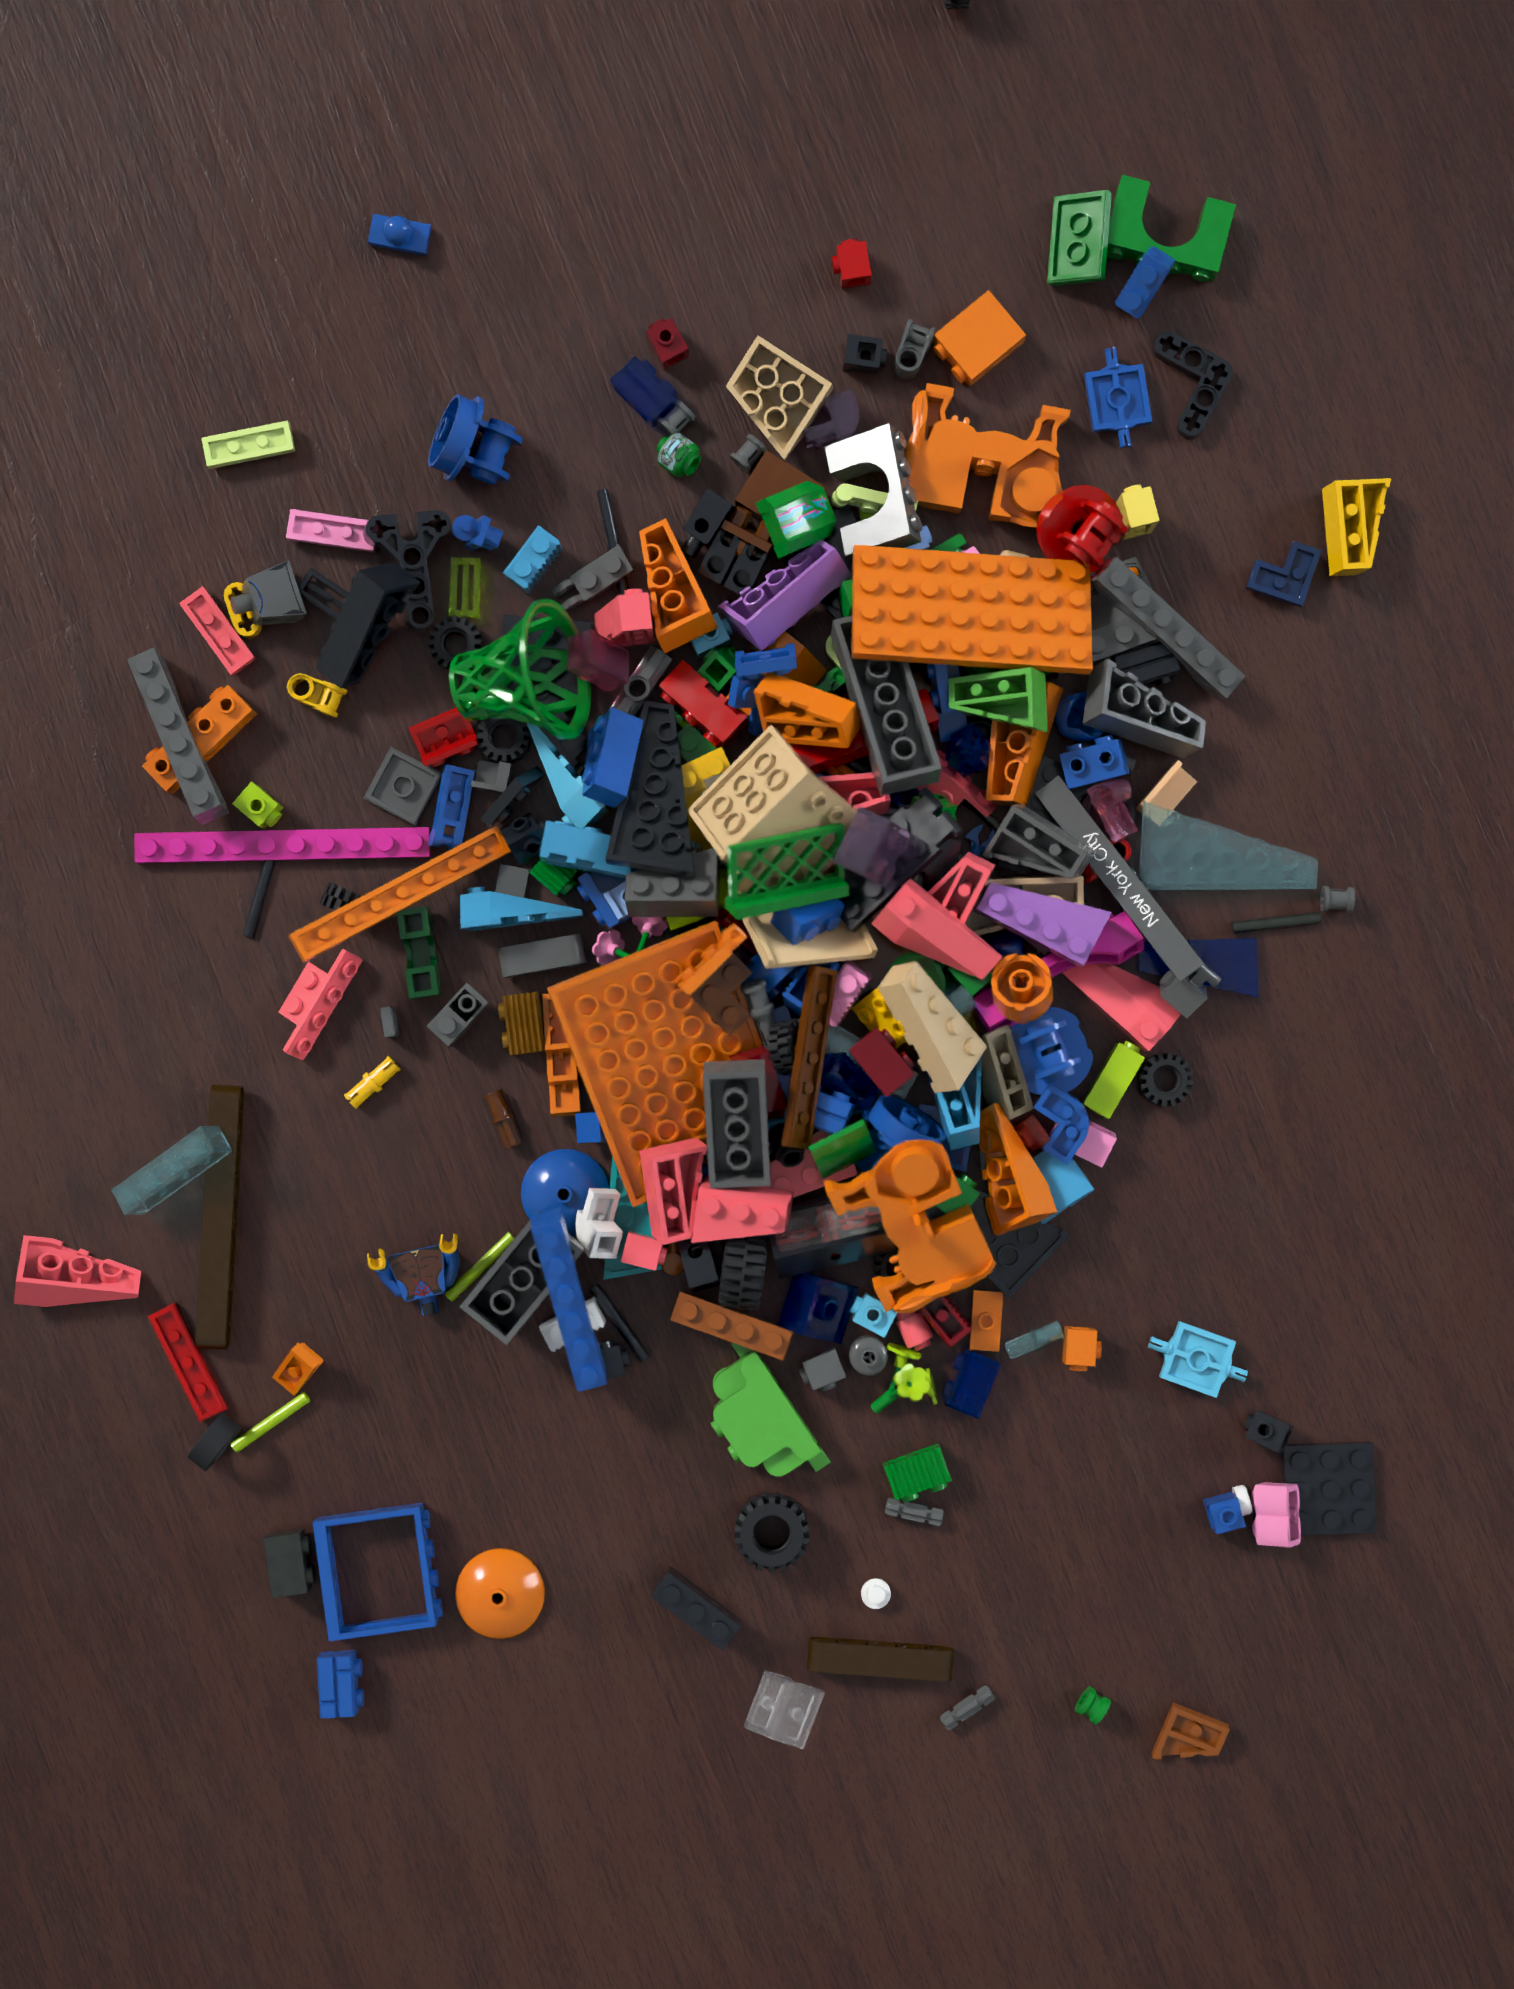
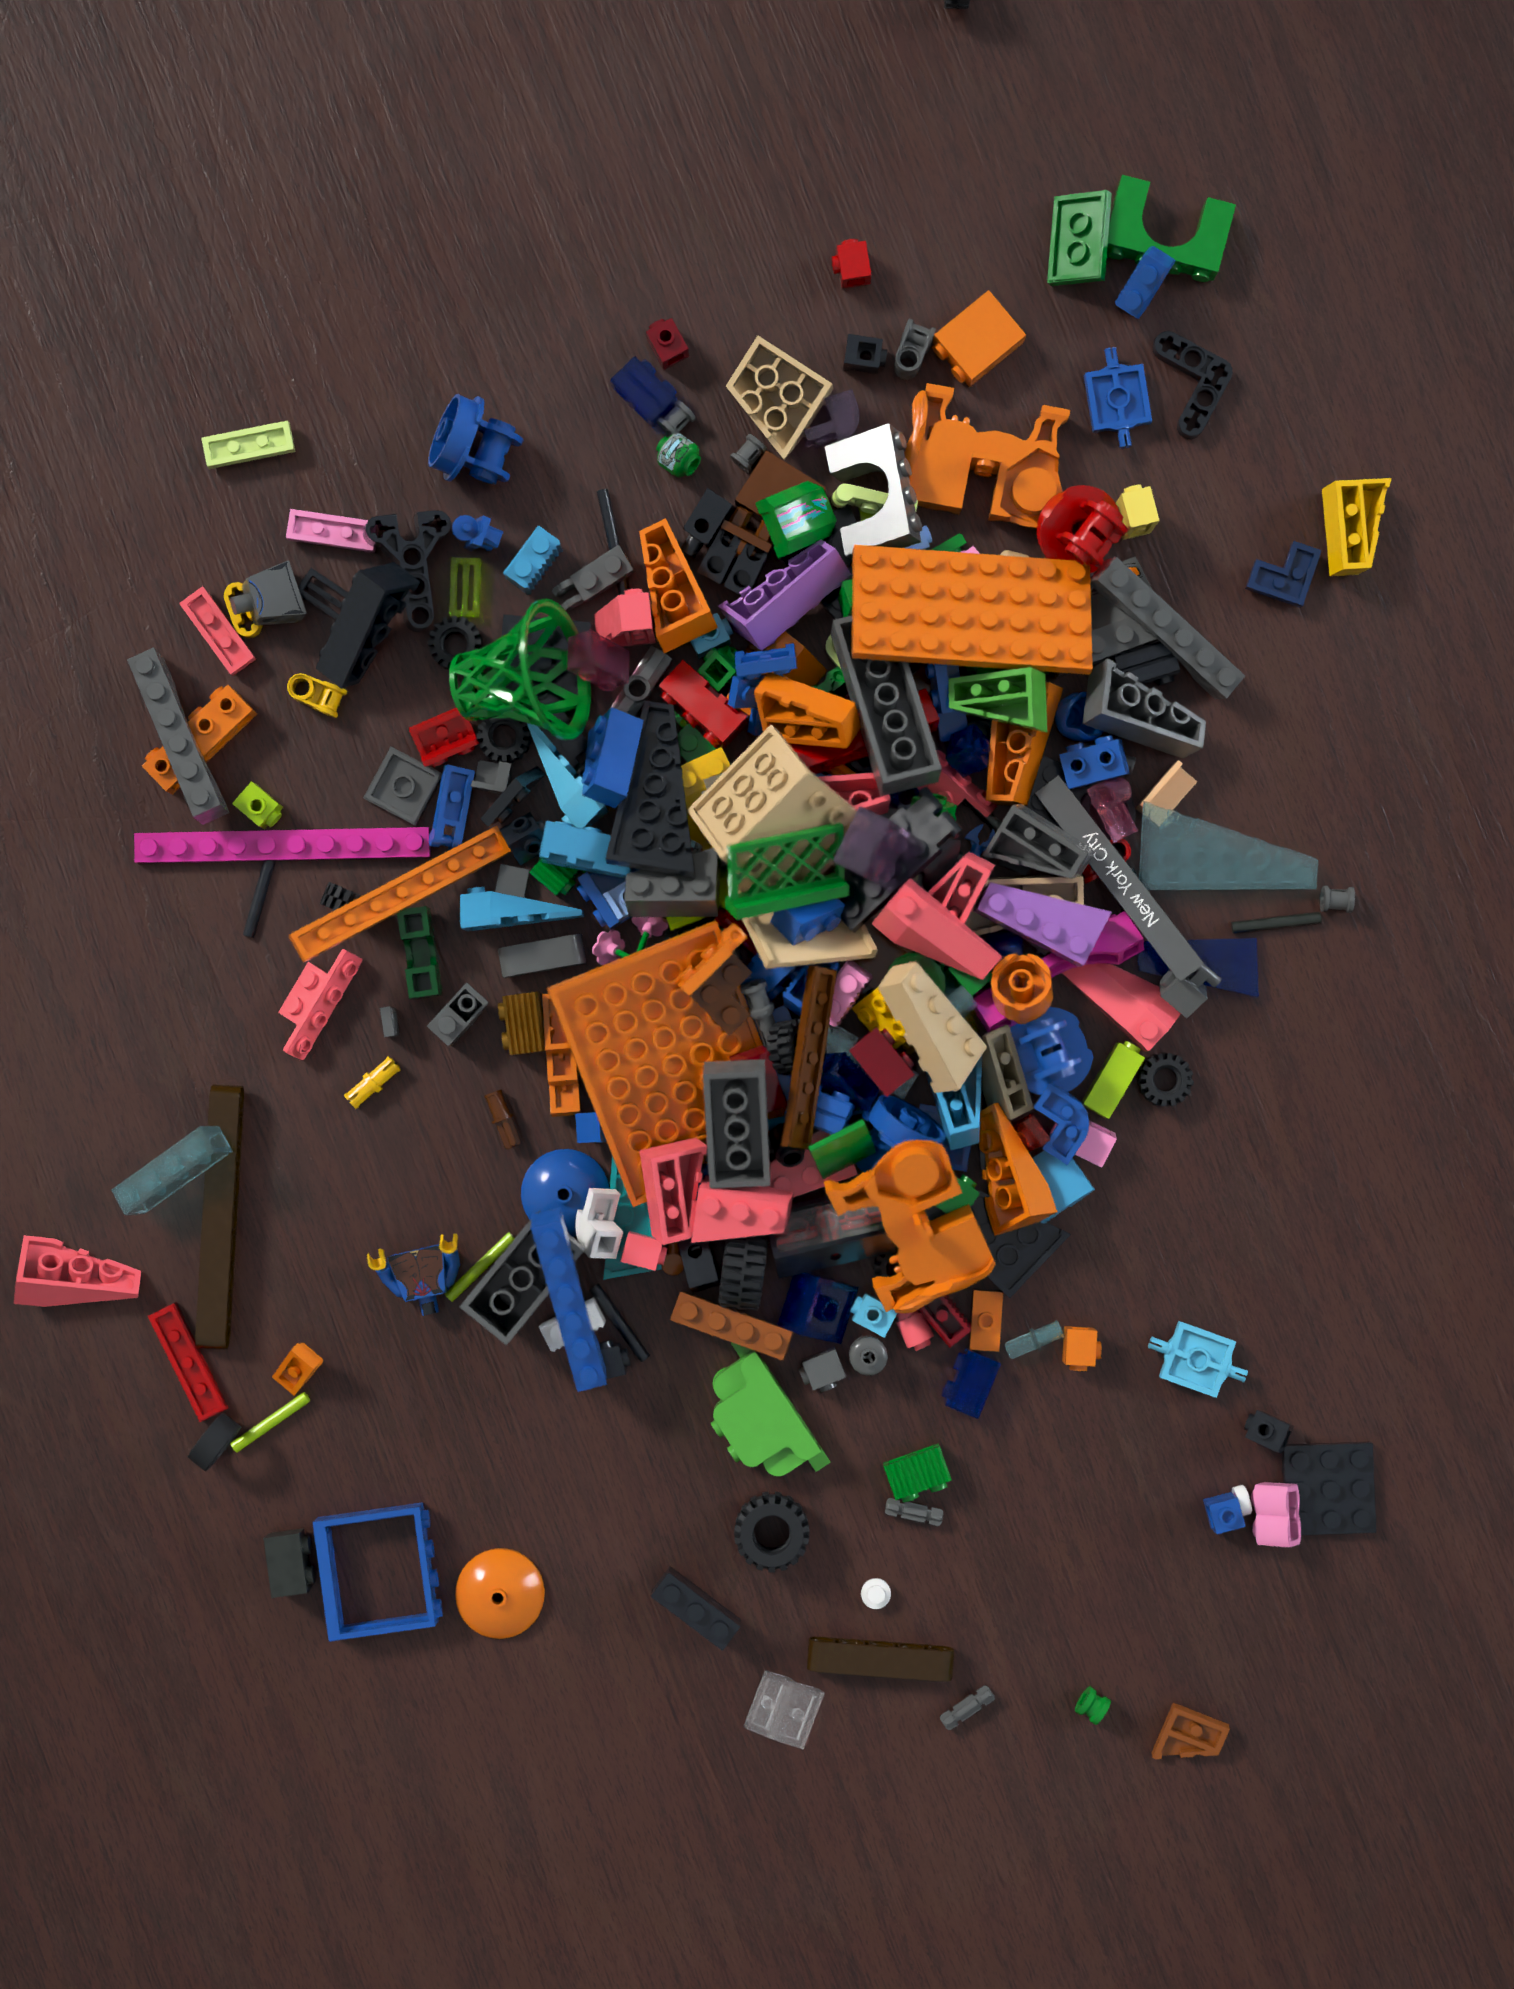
(339, 1683): blue brick -> none
(399, 234): blue tile -> none
(911, 1381): lime plant -> none

